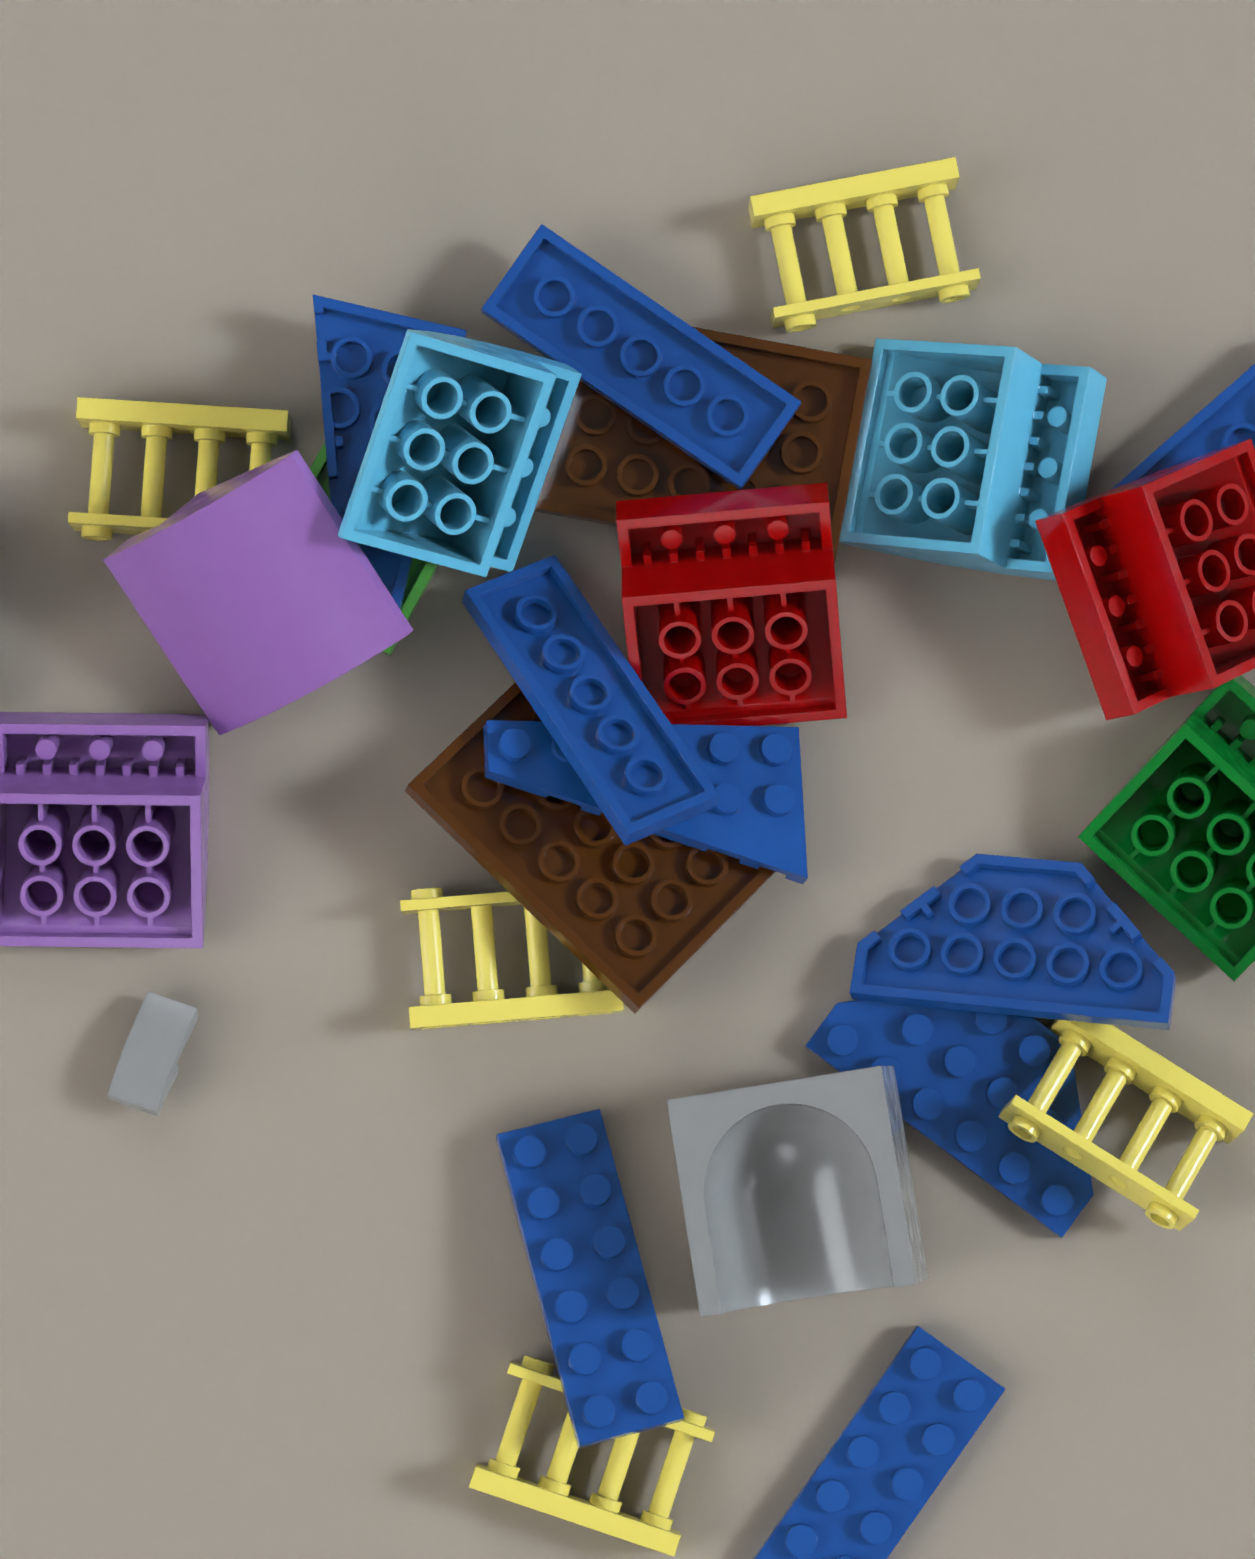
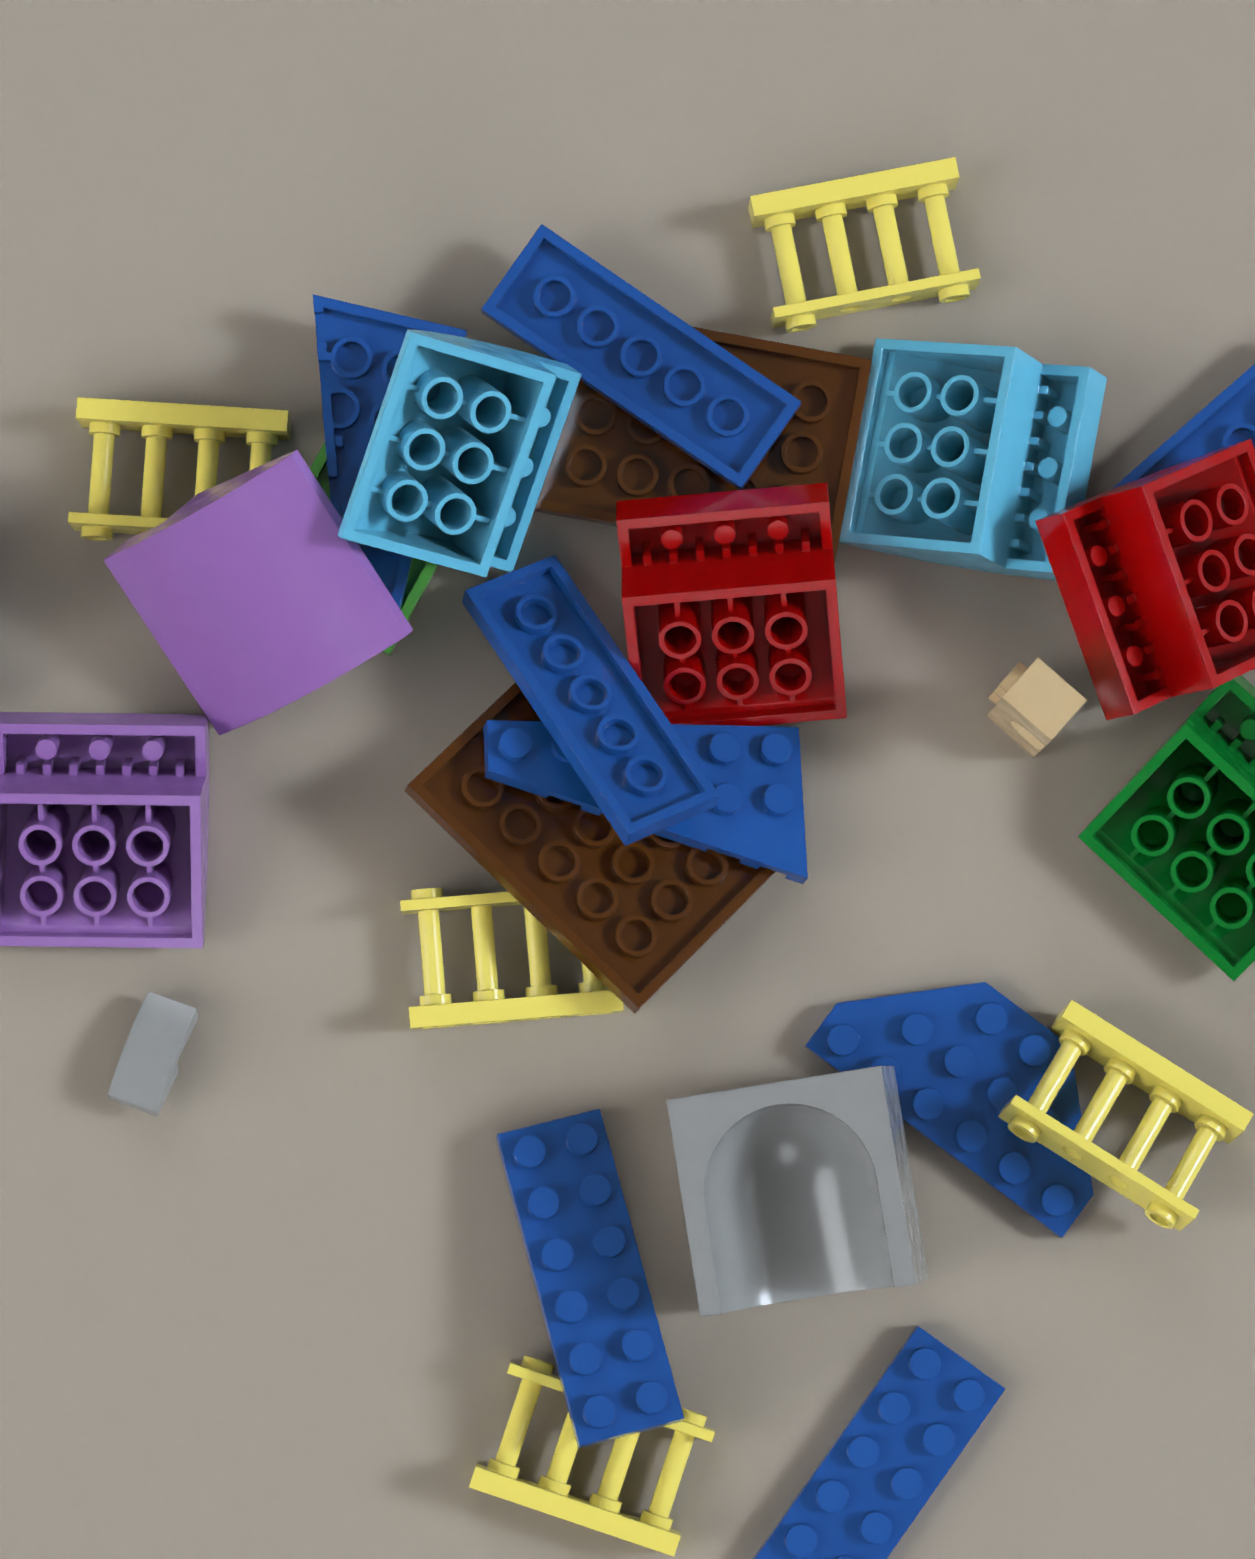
(1020, 944): blue plate -> none
(1033, 705): none -> tan arch

